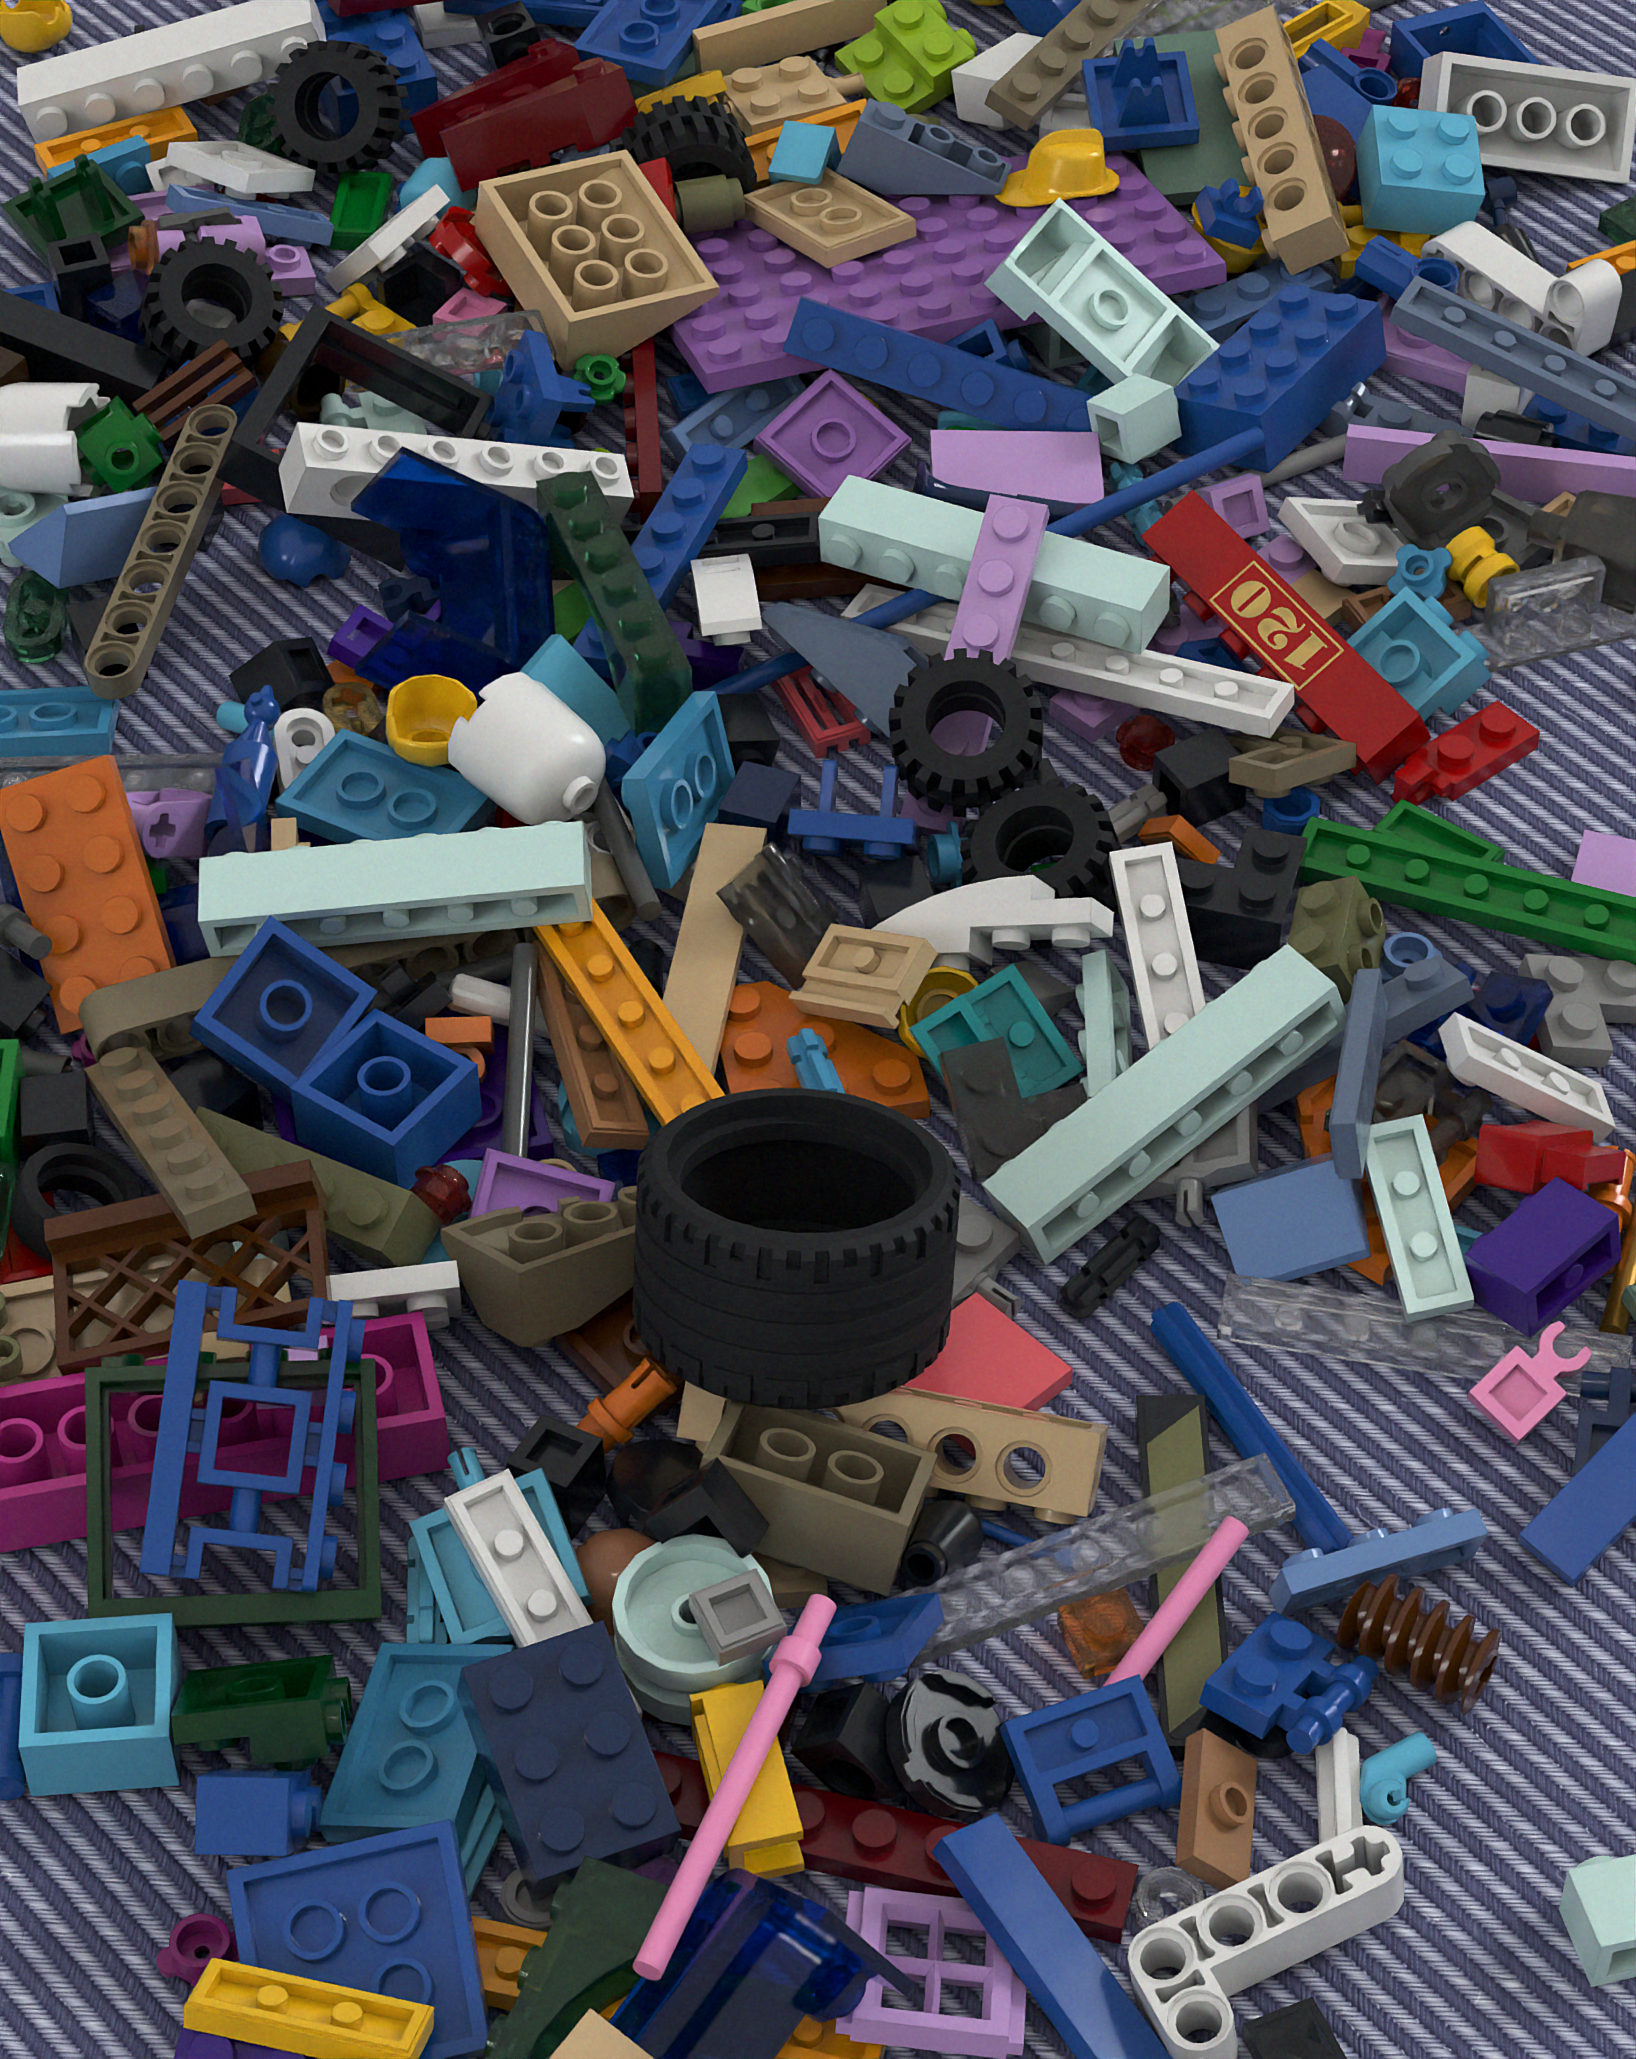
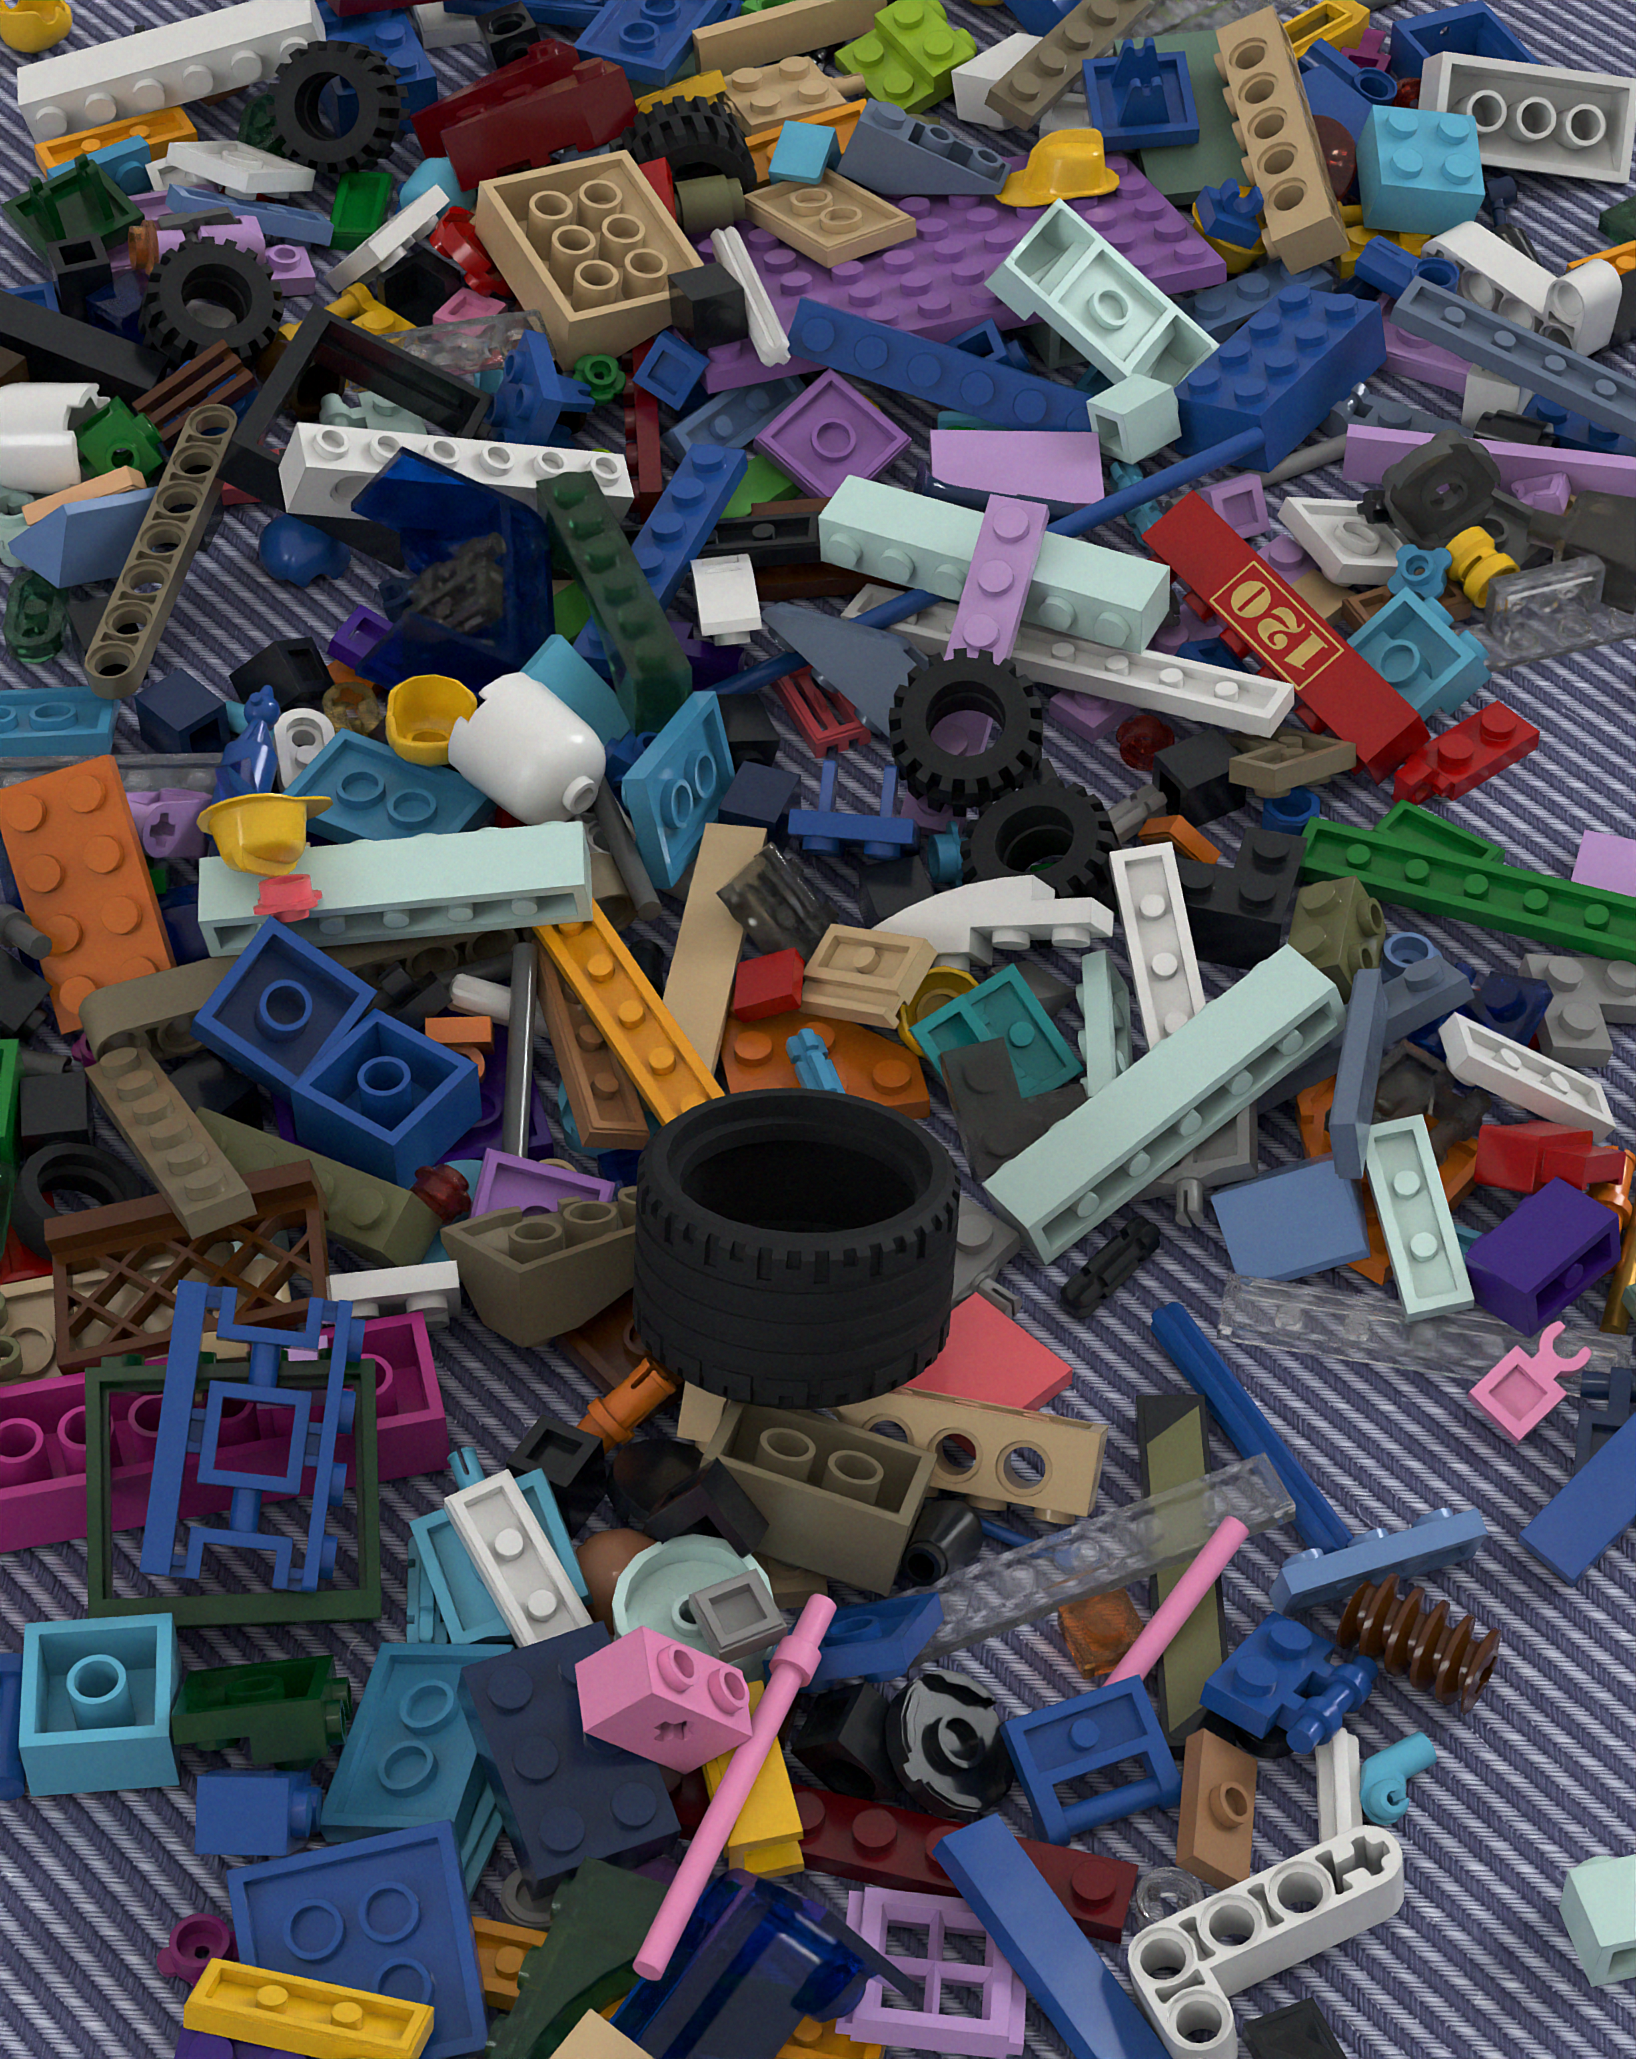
(111, 483): none -> light nougat tile
(182, 716): none -> dark blue brick
(262, 830): none -> yellow piece
(287, 897): none -> coral plate
(465, 589): none -> clear smoke plate
(663, 1700): none -> bright pink brick
(671, 370): none -> blue tile
(707, 306): none -> black brick
(761, 318): none -> white axle
(769, 985): none -> red tile
(1544, 492): none -> lavender tile

